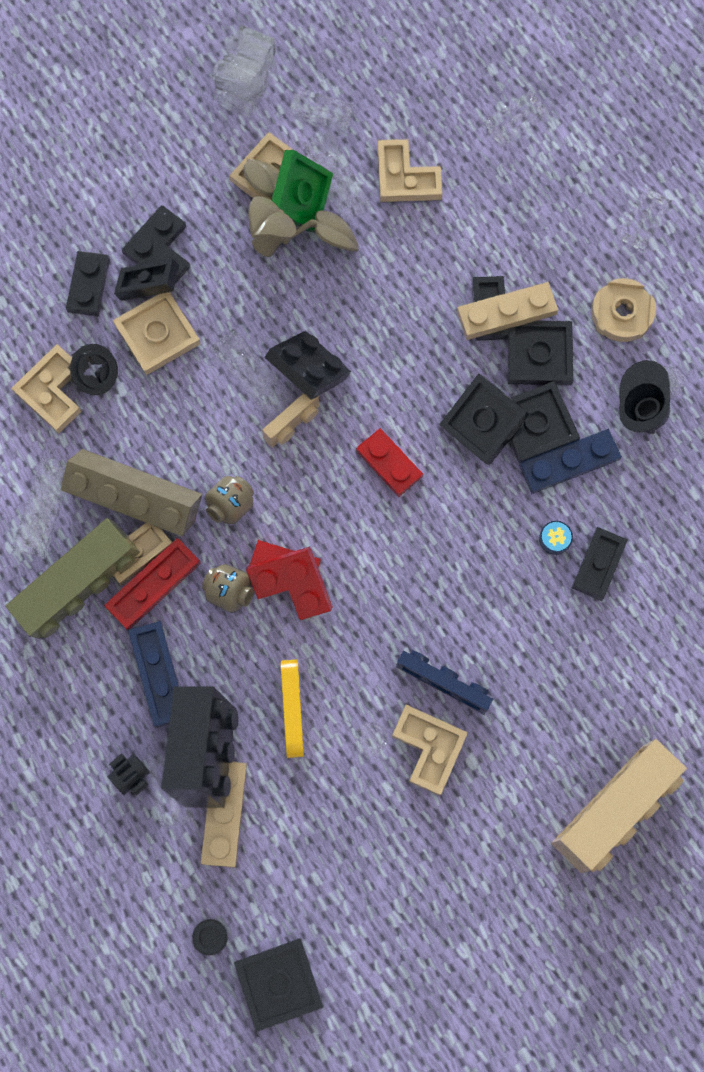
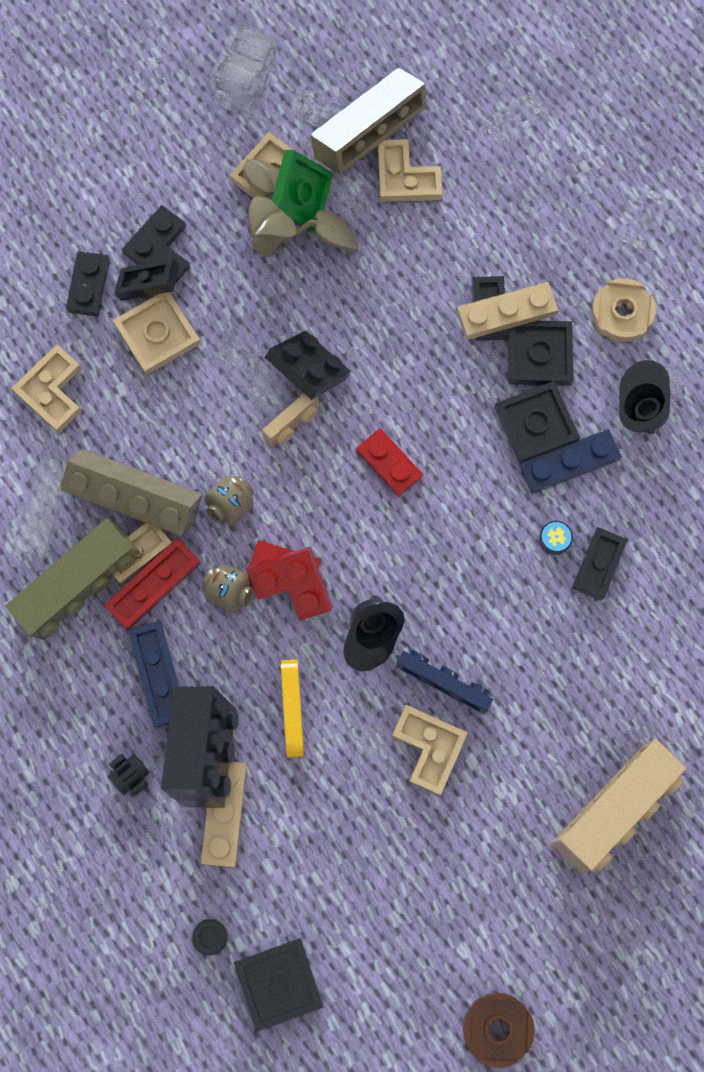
(105, 375): black gear -> none
(368, 120): none -> brick
(372, 633): none -> black piece
(484, 419): black plate -> none
(512, 1045): none -> reddish brown plate

